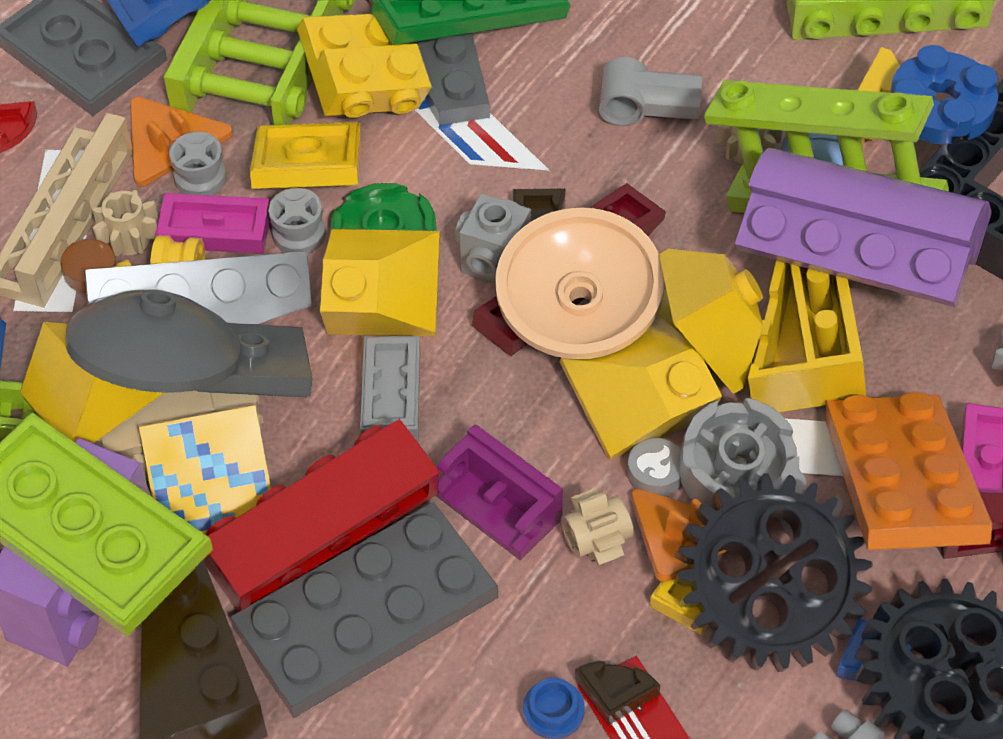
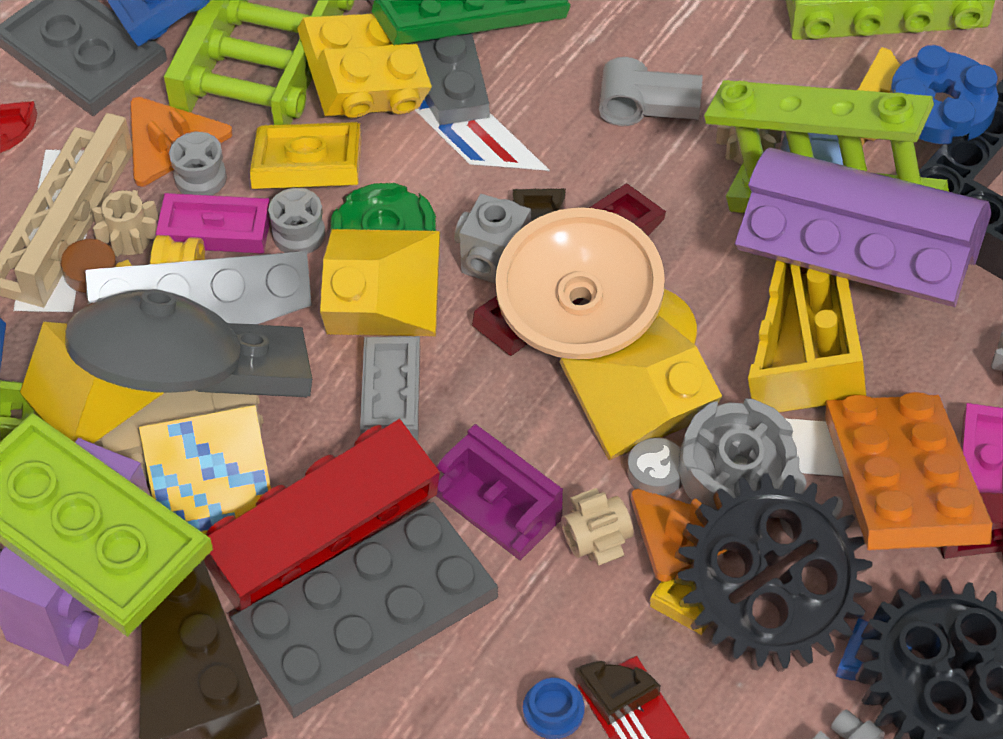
(714, 310): yellow slope -> none

